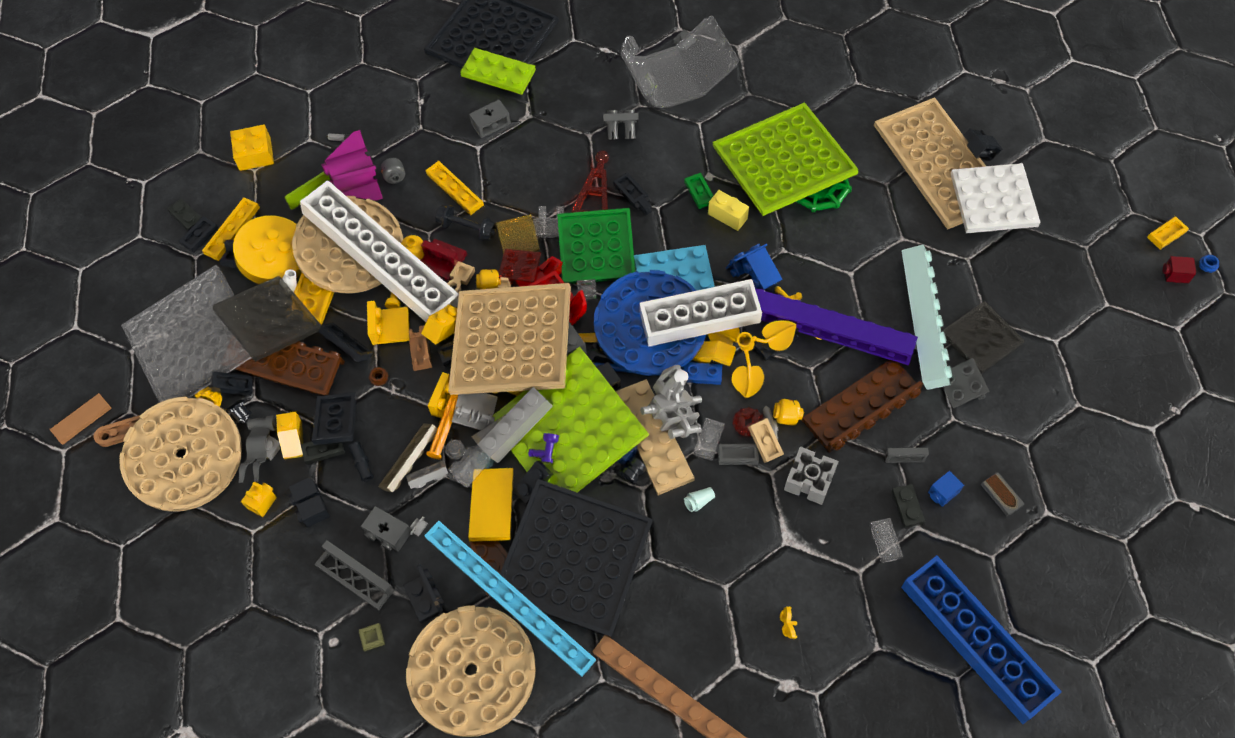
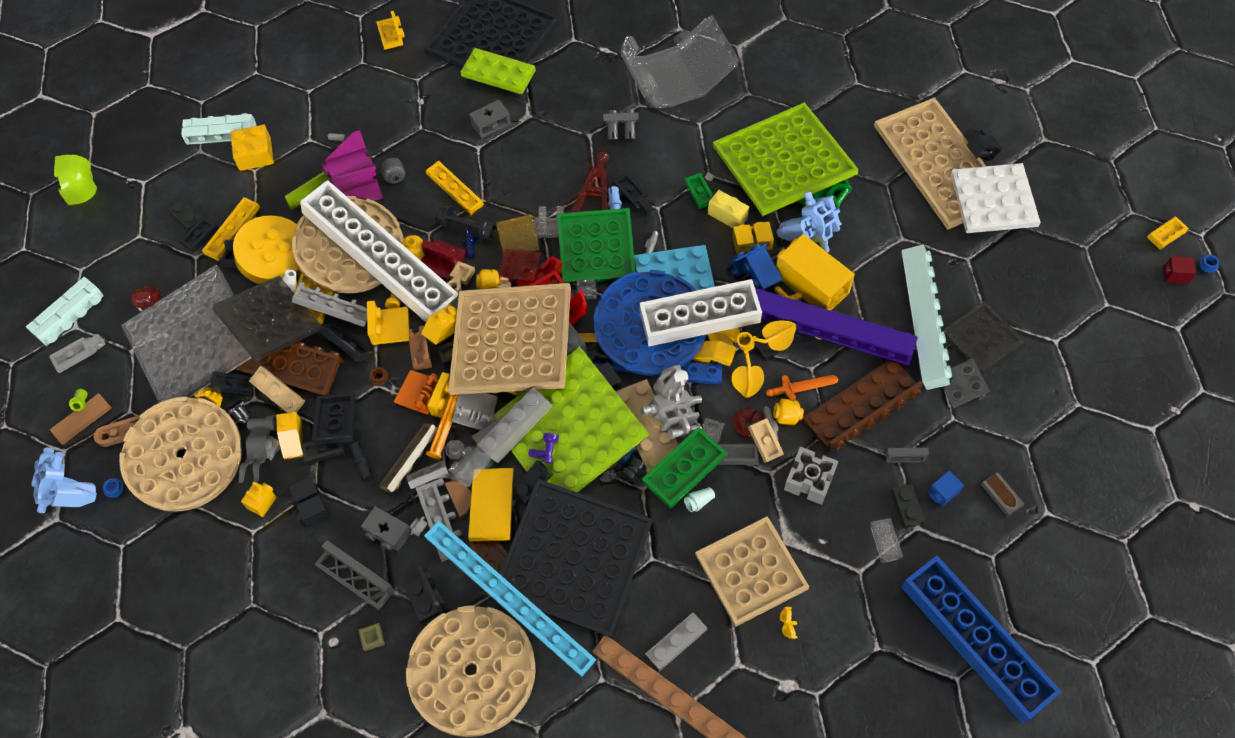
(54, 488): none -> light blue piece
(65, 311): none -> light aqua brick
(74, 178): none -> lime brick
(76, 352): none -> light grey hinge
(78, 403): none -> lime pin
(113, 488): none -> blue plate
(145, 297): none -> clear red head
(214, 128): none -> light aqua brick
(276, 390): none -> tan plate
(330, 305): none -> light grey hinge
(390, 32): none -> yellow bracket
(417, 391): none -> orange hinge
(434, 509): none -> light grey hinge
(460, 496): none -> medium nougat tile
(469, 242): none -> clear blue bar
(614, 200): none -> light blue pin
(651, 242): none -> light grey piece
(676, 641): none -> light grey plate
(684, 467): none -> green plate
(749, 236): none -> yellow piece
(751, 571): none -> tan plate
(789, 389): none -> orange sword
(814, 273): none -> yellow brick
(817, 221): none -> light blue piece

